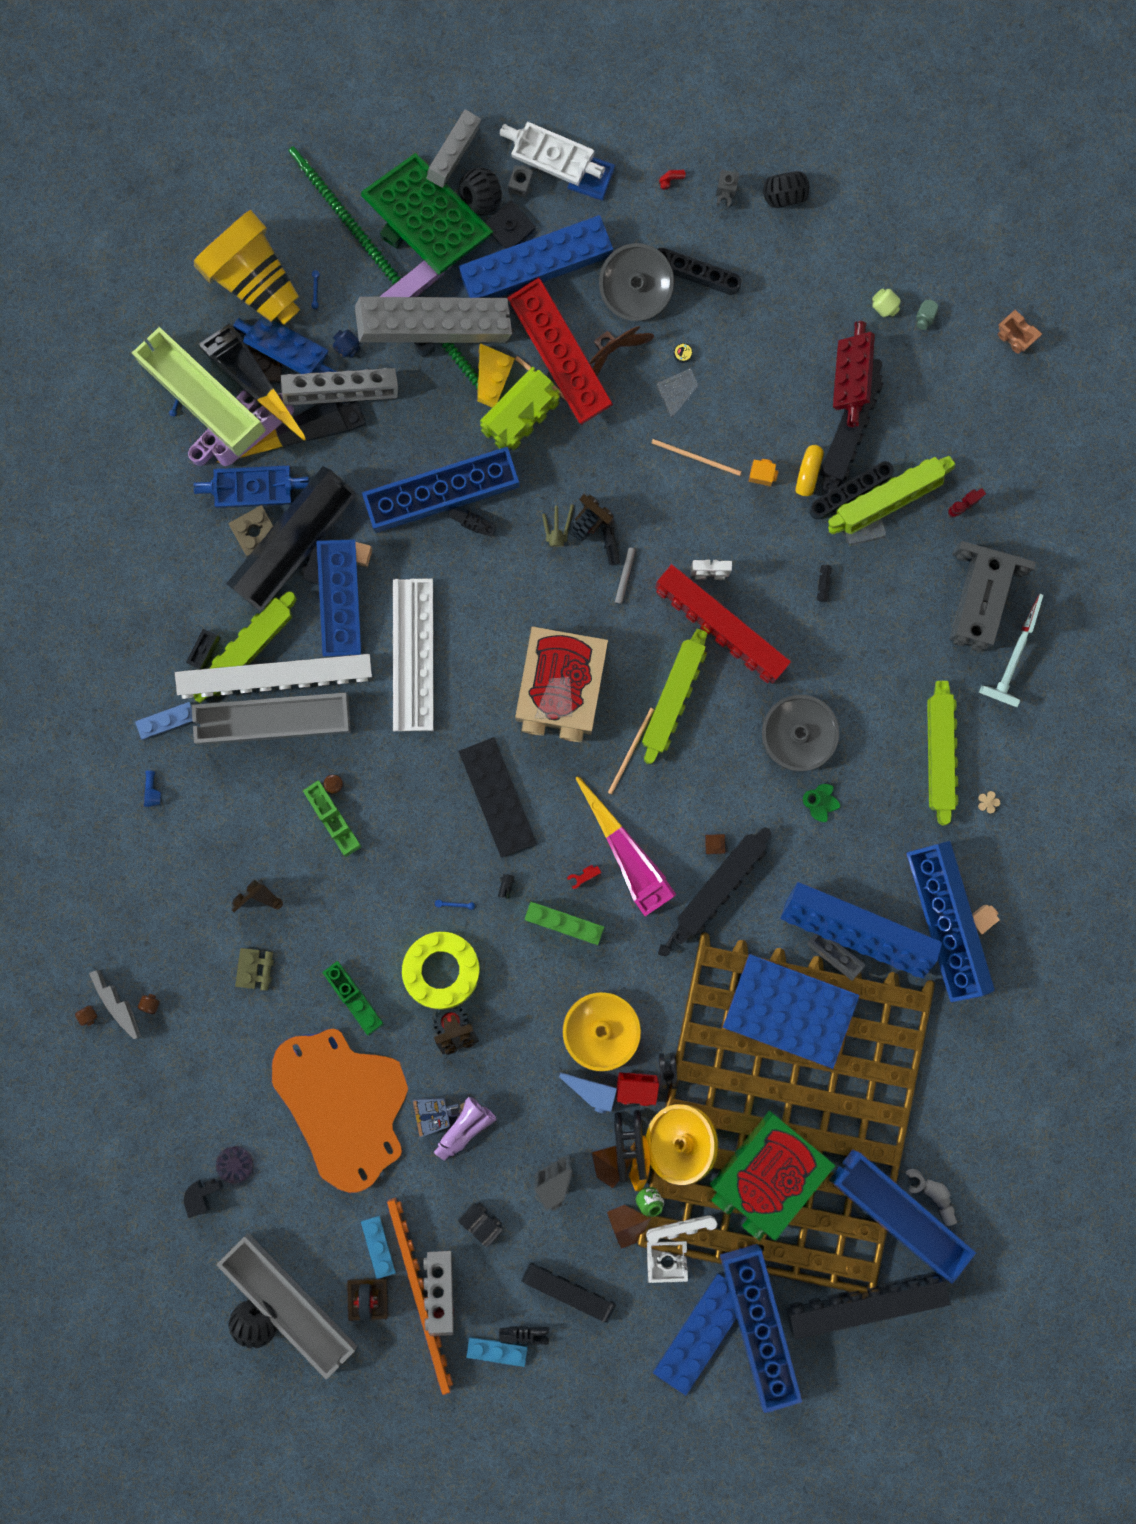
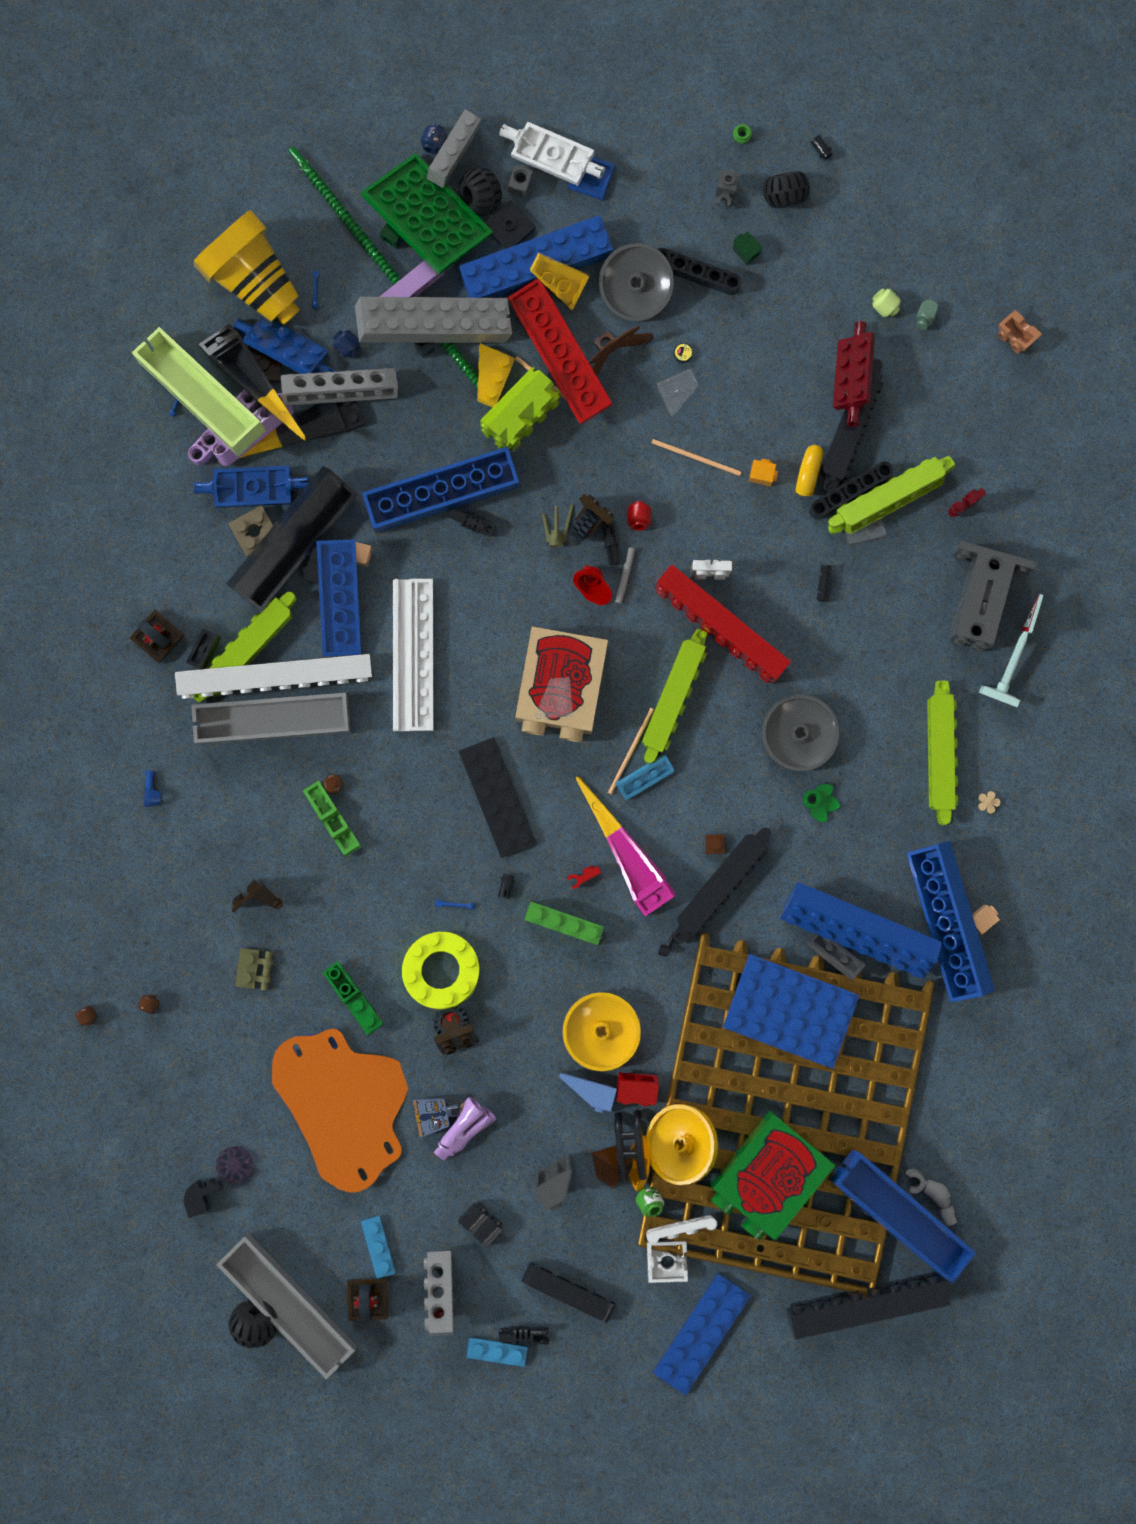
(119, 1010): light grey slope -> none
(157, 636): none -> dark brown plate
(165, 721): medium blue plate -> none
(417, 1286): orange plate -> none
(433, 138): none -> dark blue head
(559, 278): none -> yellow wing
(592, 585): none -> red piece
(627, 1224): reddish brown slope -> none
(639, 516): none -> red head
(644, 777): none -> dark azure plate
(668, 1071): black head -> none
(669, 176): red arm -> none
(742, 128): none -> bright green plate
(747, 247): none -> dark green brick
(761, 1328): blue brick -> none
(821, 147): none -> black pin

